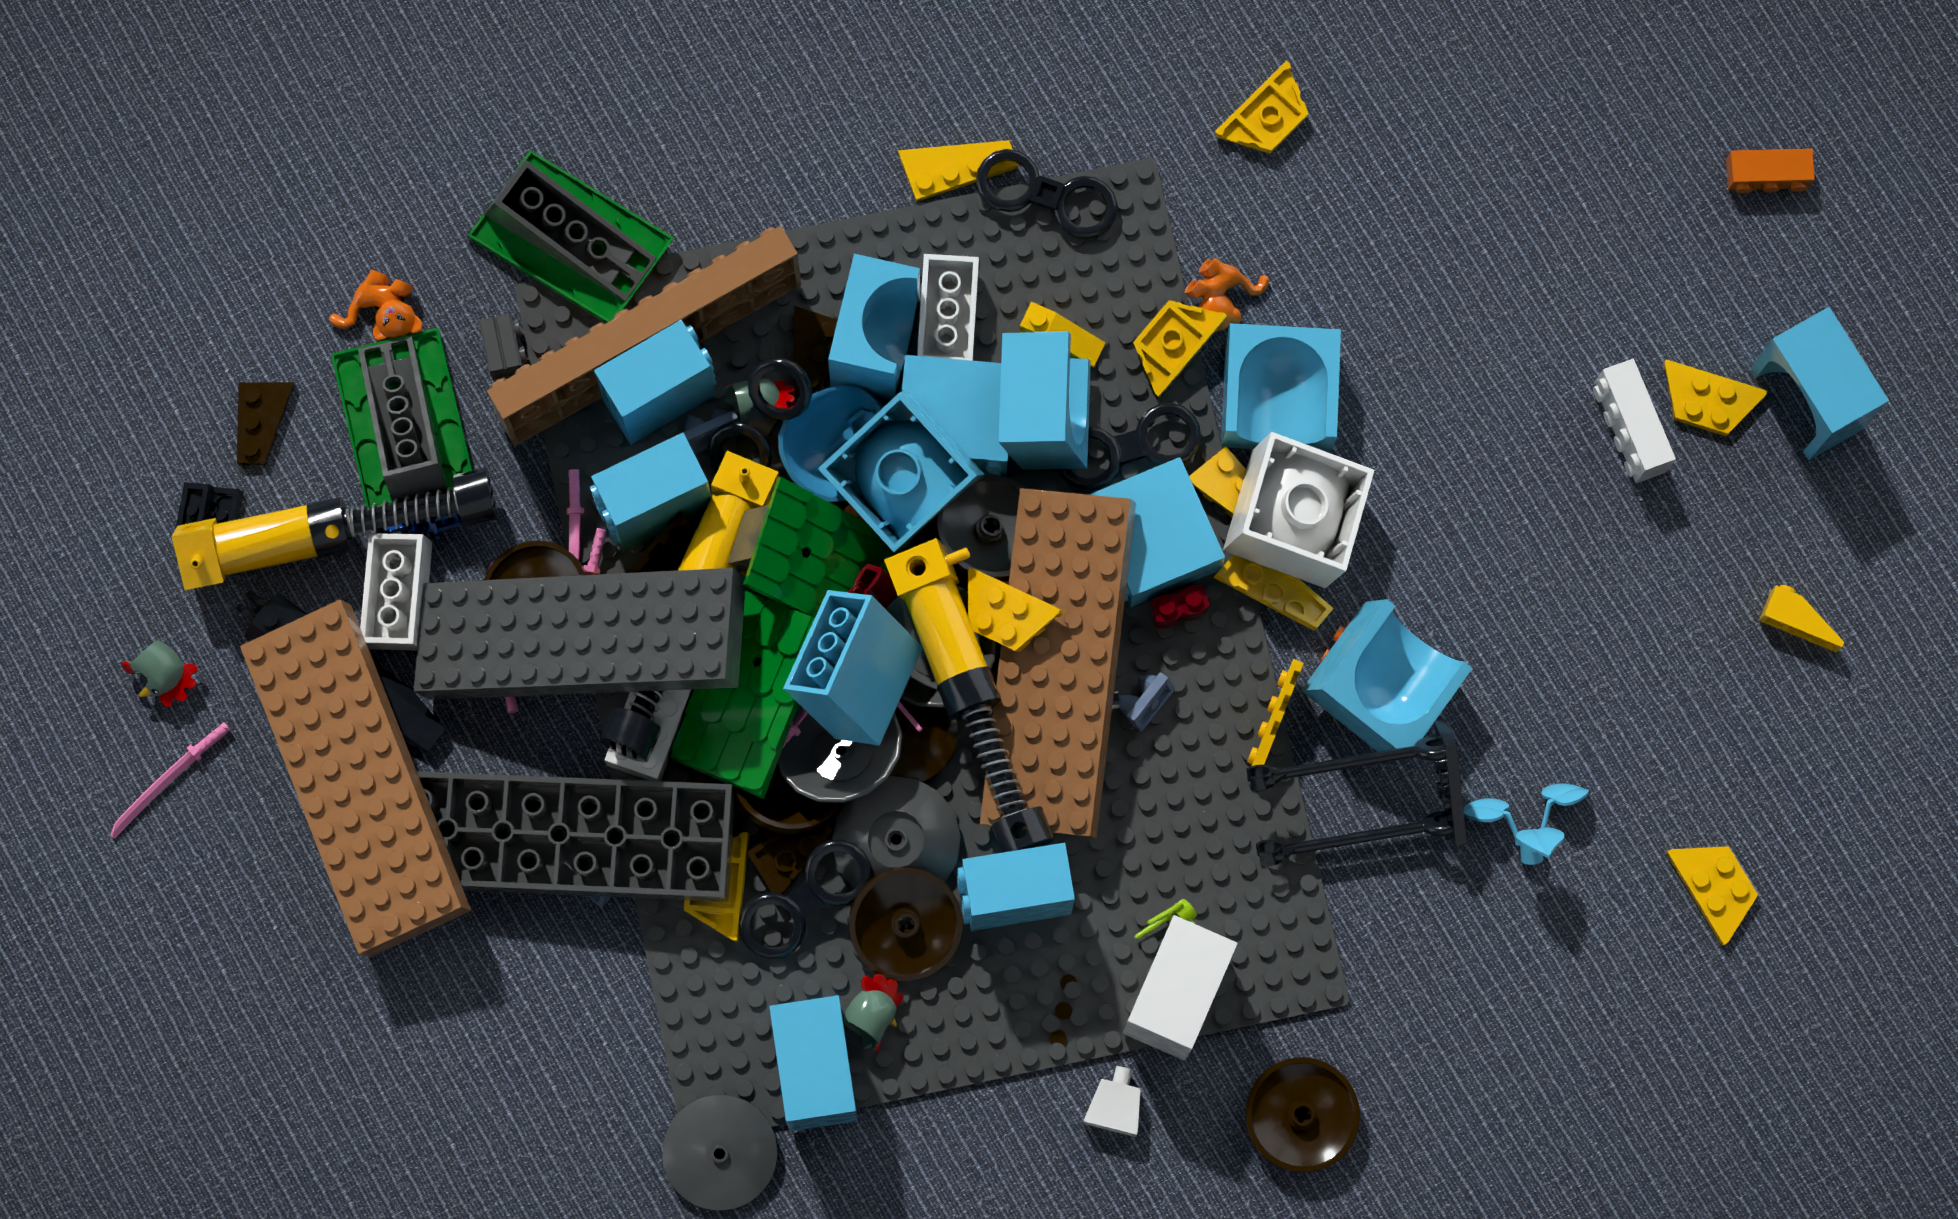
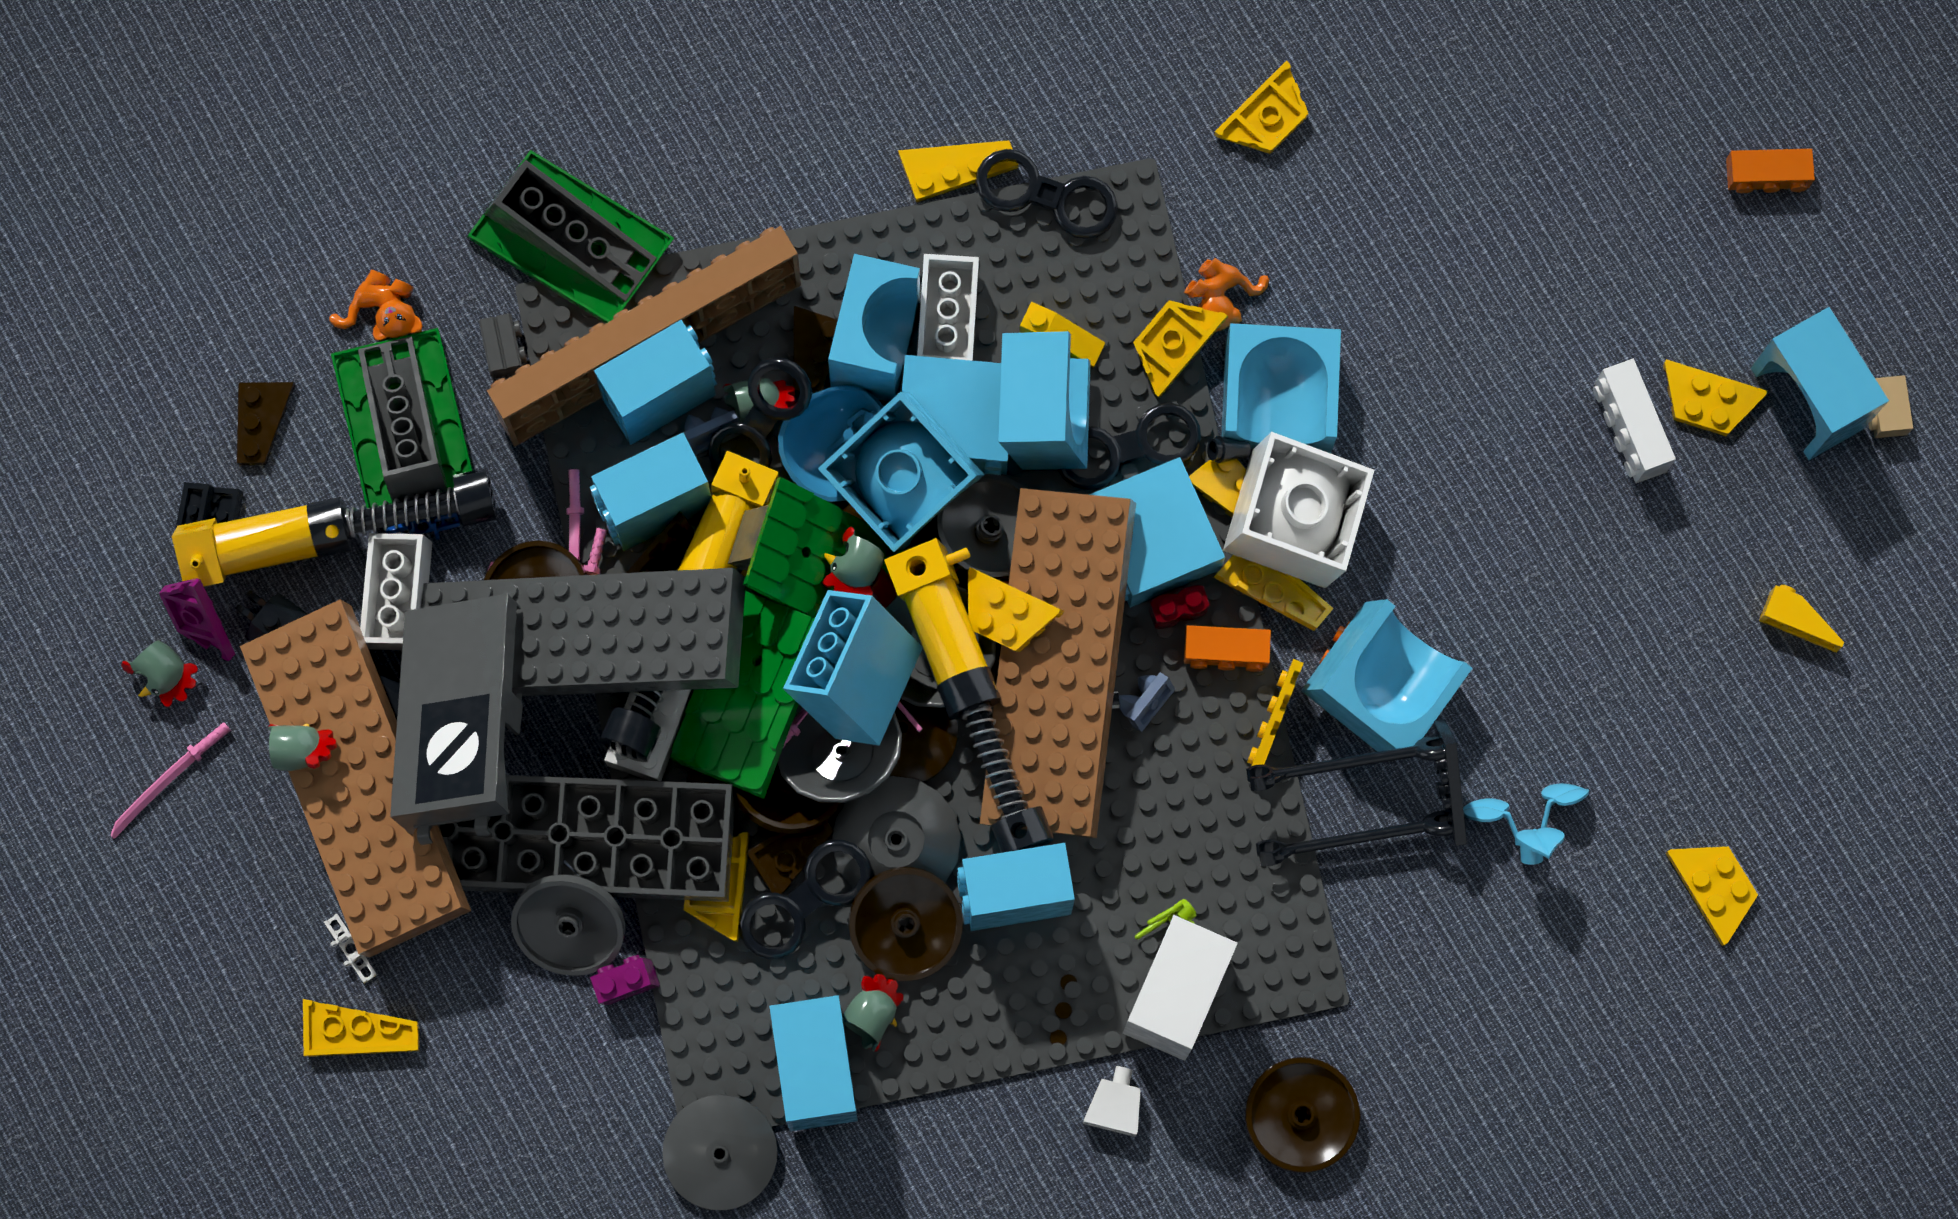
(195, 615): none -> magenta wing
(299, 746): none -> sand green piece
(346, 1031): none -> yellow wing
(351, 957): none -> white piece
(455, 714): none -> dark grey piece
(568, 925): none -> dark grey dish
(625, 980): none -> magenta brick
(856, 568): none -> sand green piece
(1226, 449): none -> black cone
(1227, 648): none -> orange brick
(1895, 416): none -> tan brick

